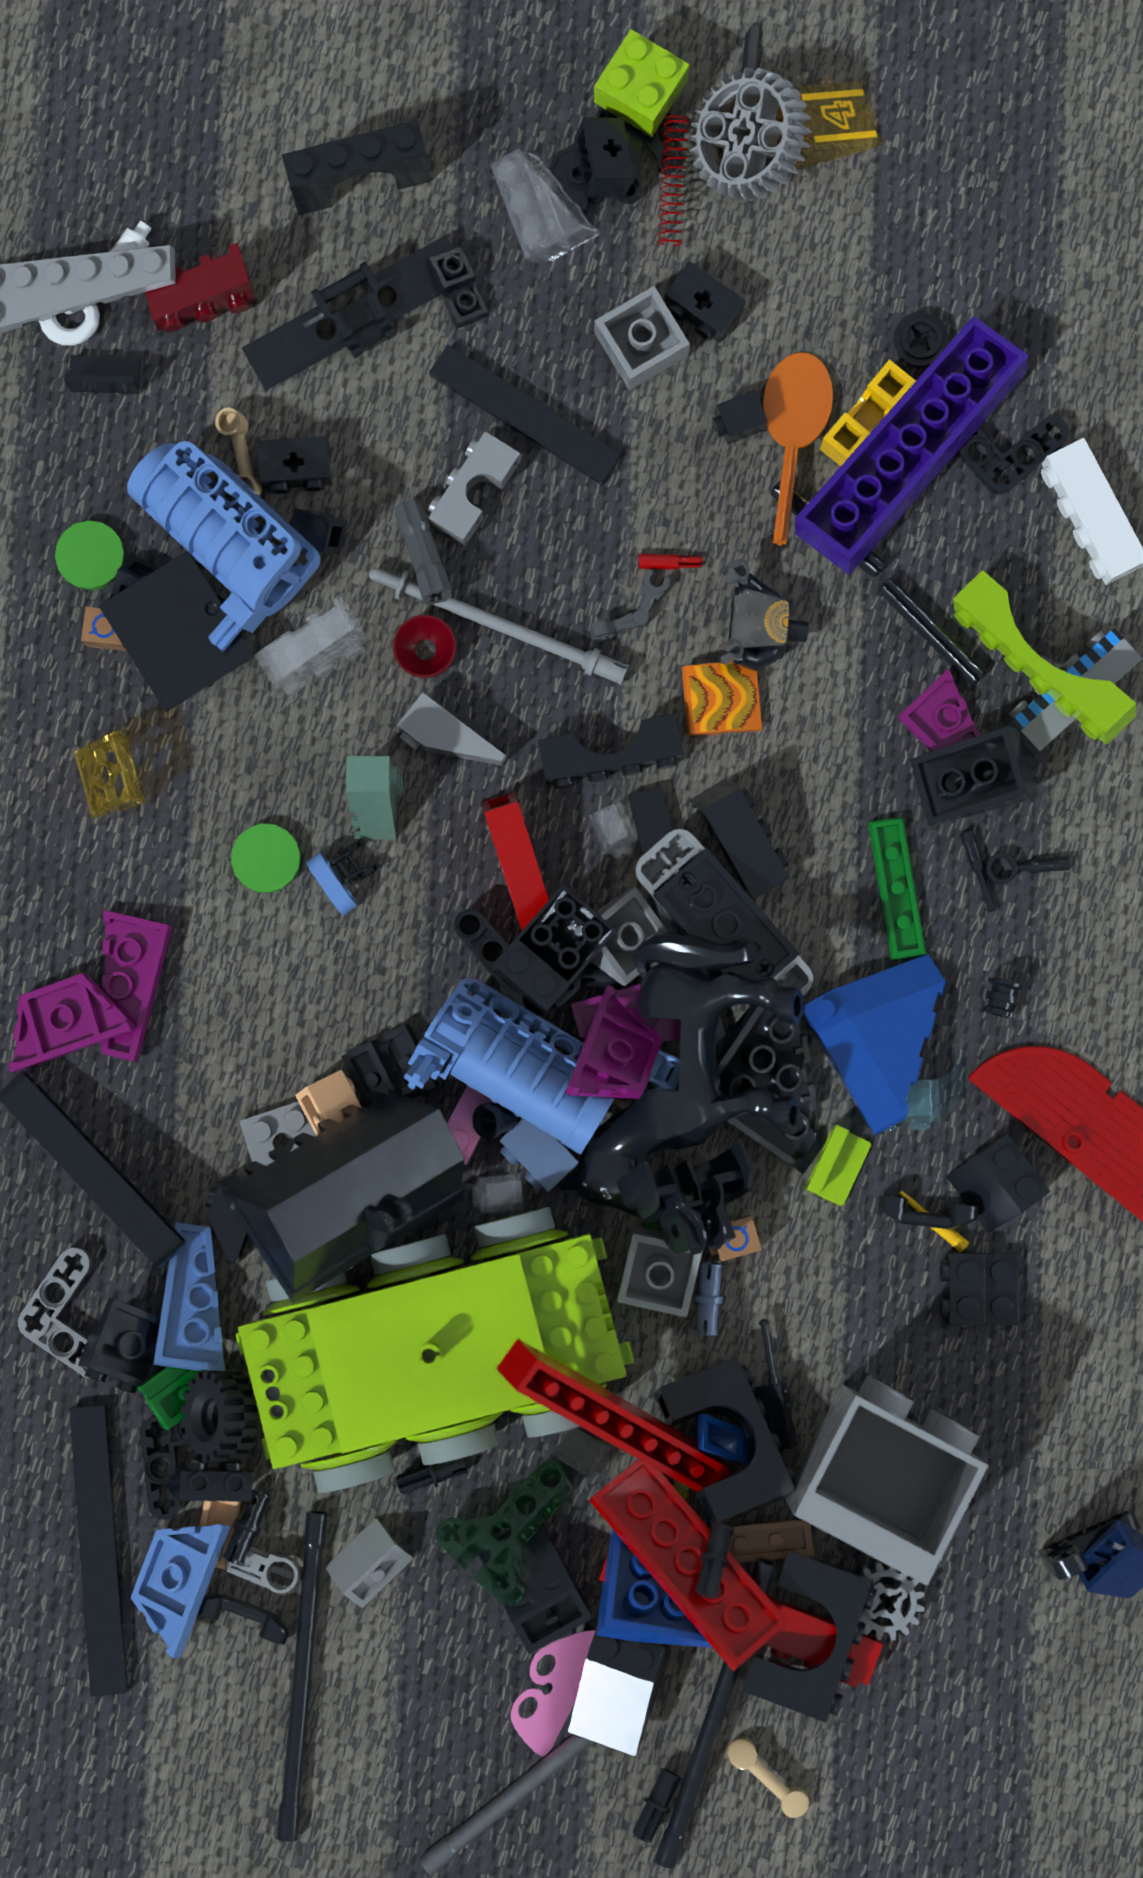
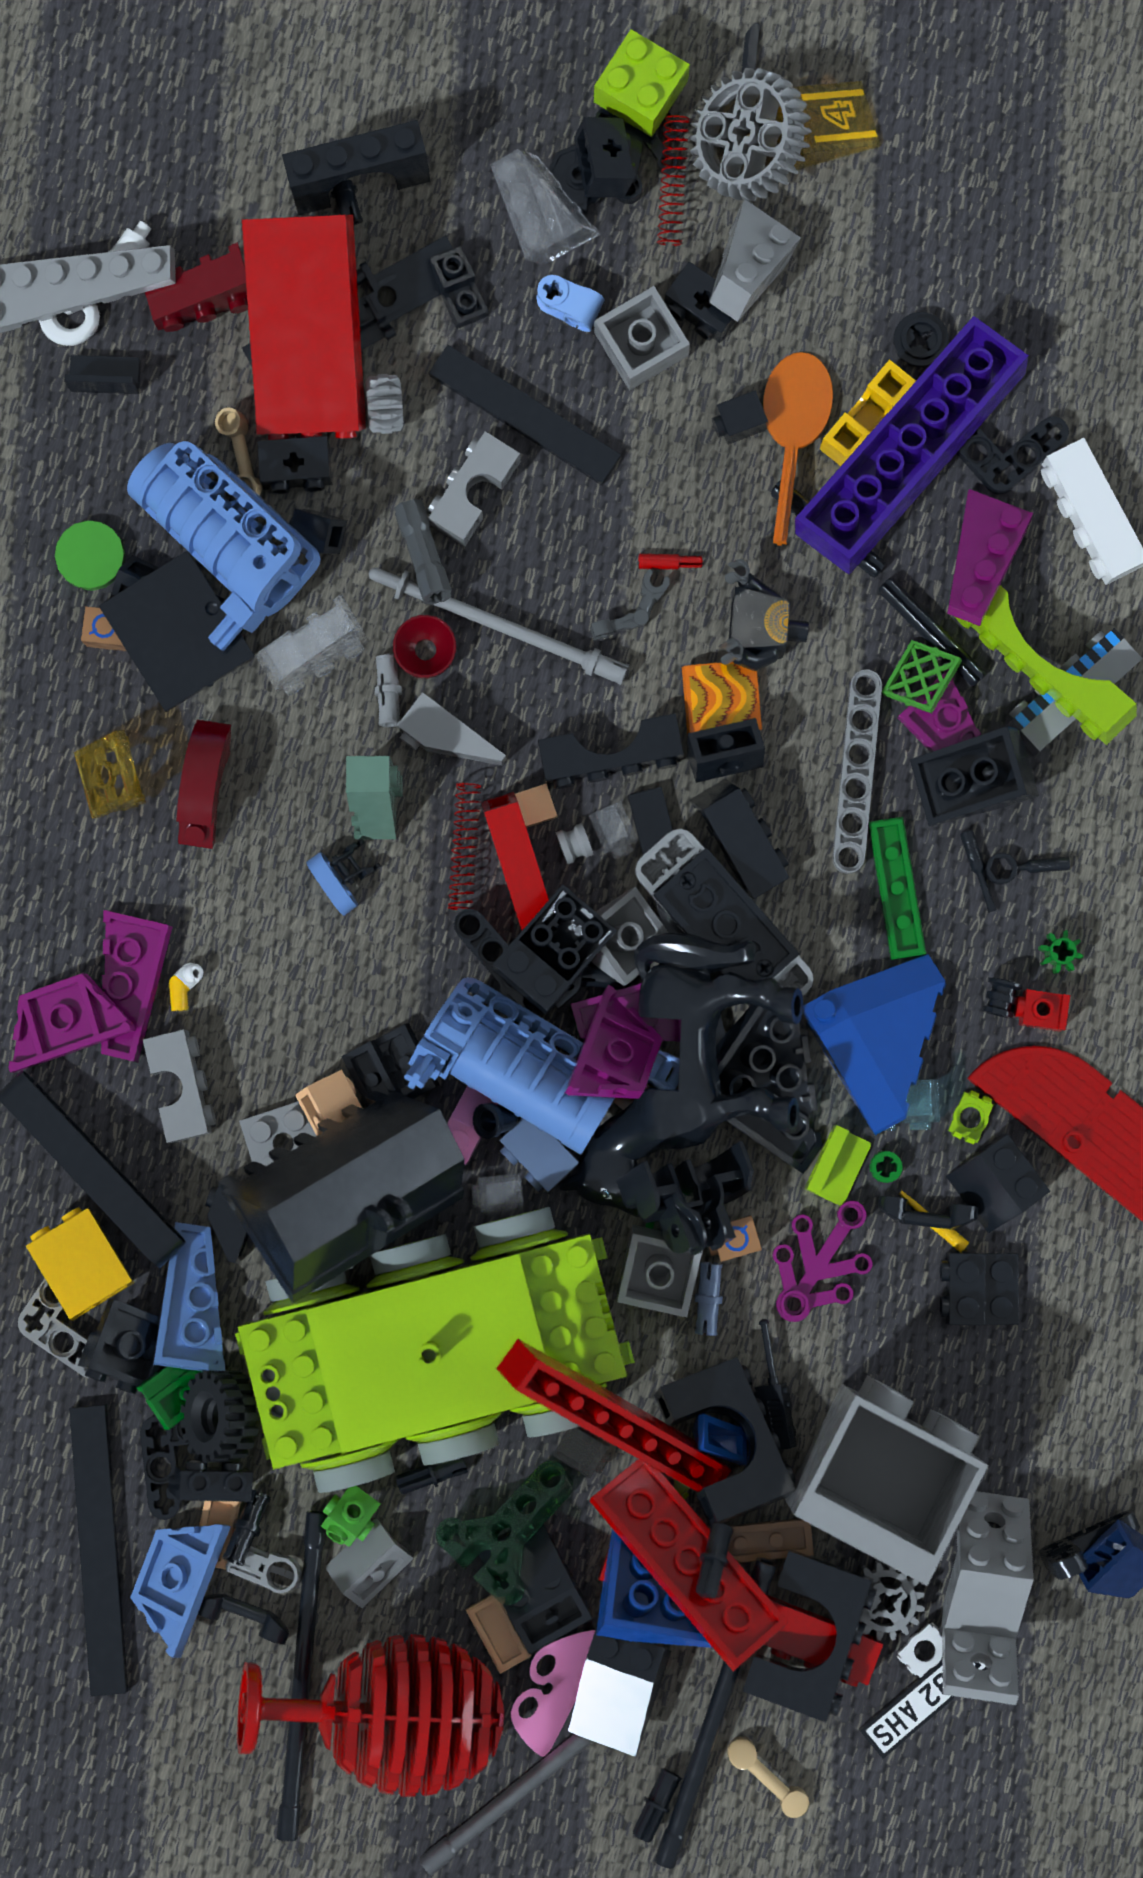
(79, 1262): none -> yellow brick
(181, 983): none -> arm
(190, 1114): none -> light grey arch
(201, 782): none -> dark red arch
(266, 858): bright green tile -> none
(304, 326): none -> red brick
(346, 200): none -> black pin
(349, 1516): none -> bright green brick
(384, 403): none -> light grey gear
(388, 690): none -> light grey pin
(400, 1714): none -> red plant
(467, 874): none -> red piece
(497, 1633): none -> light nougat tile
(536, 805): none -> light nougat tile
(573, 304): none -> light blue piece
(574, 843): none -> light grey wheel
(725, 750): none -> black brick
(751, 260): none -> light grey wedge
(818, 1266): none -> magenta plant
(861, 772): none -> light grey beam
(893, 1175): none -> green bush
(902, 666): none -> bright green window
(907, 1656): none -> white piece
(908, 1711): none -> tile
(984, 1107): none -> lime piece
(985, 551): none -> magenta wing
(987, 1599): none -> light grey bracket
(1052, 957): none -> green gear
(1057, 1010): none -> red brick

